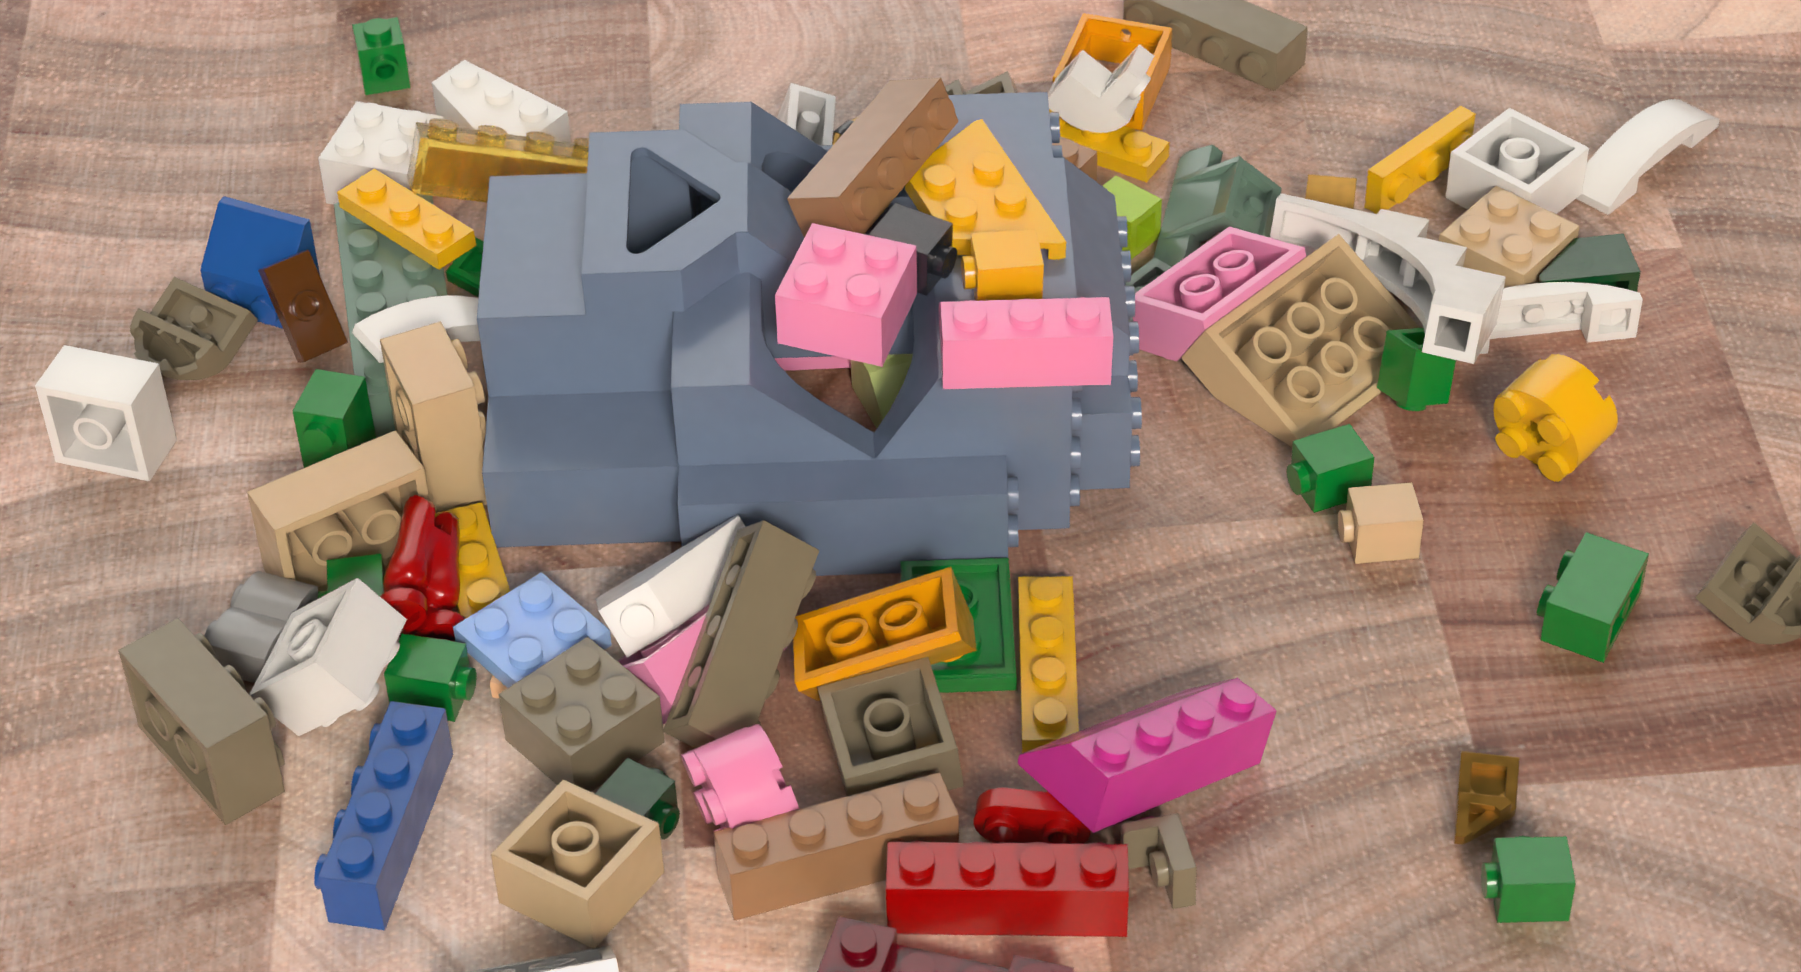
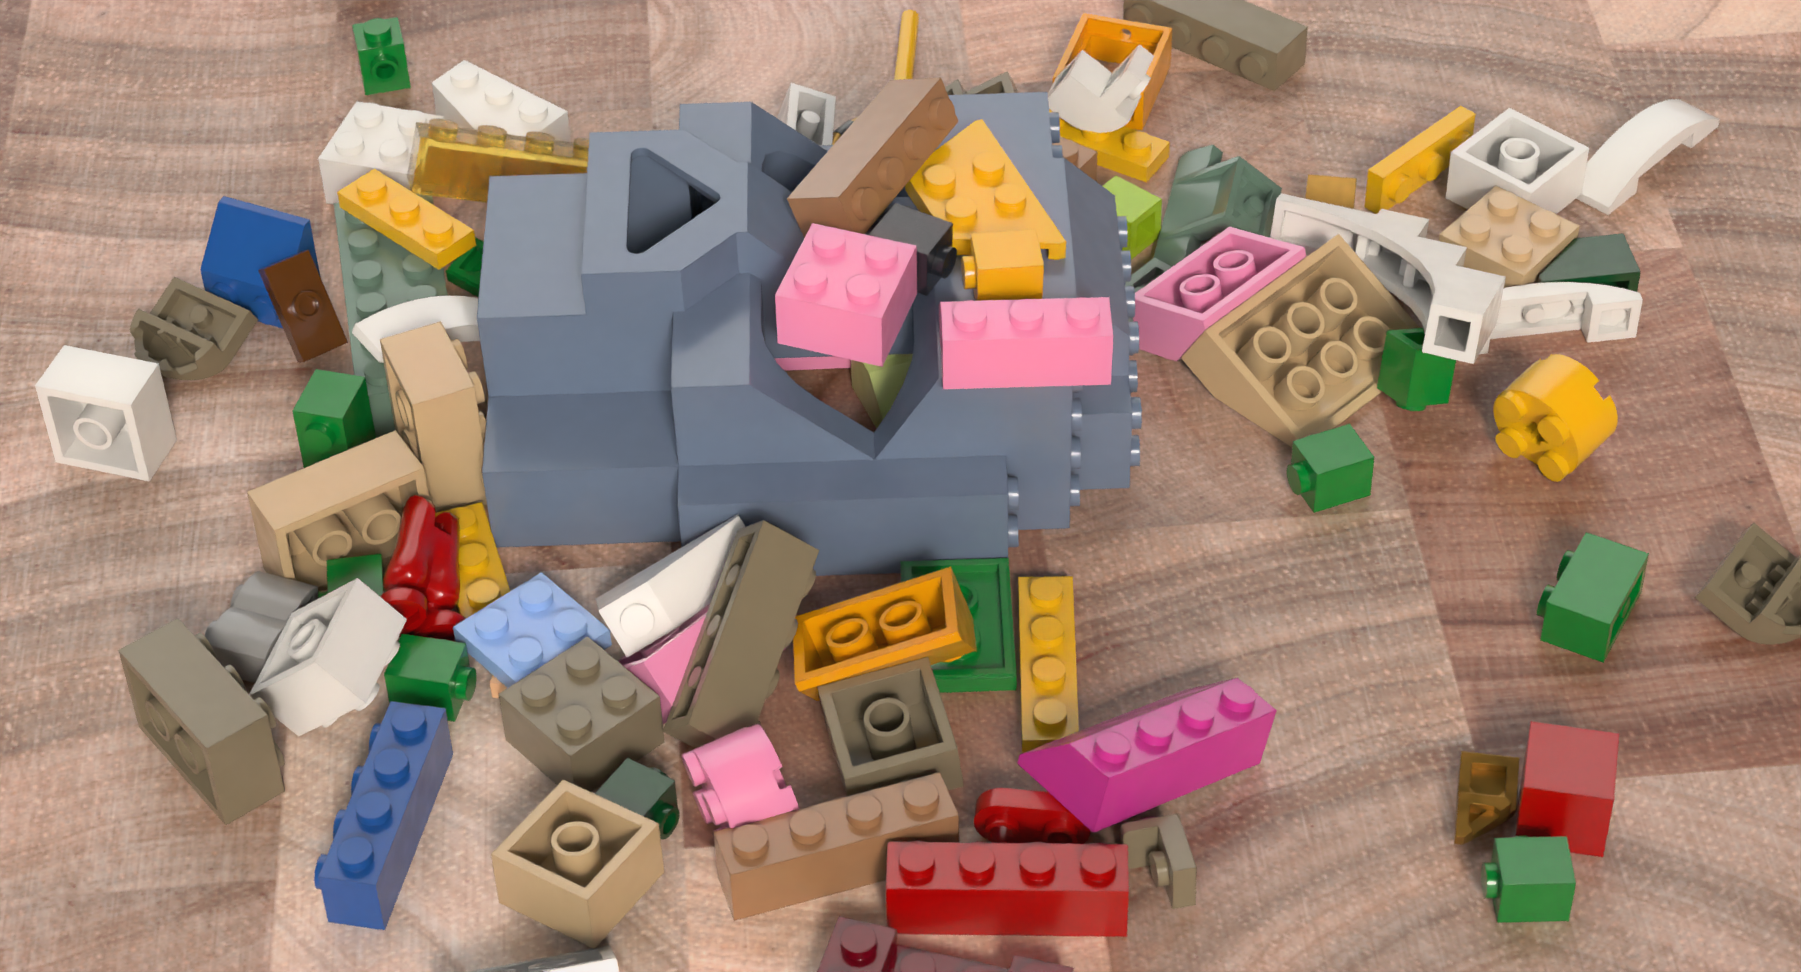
(906, 45): none -> yellow bar
(1382, 523): tan brick -> none
(1568, 786): none -> head

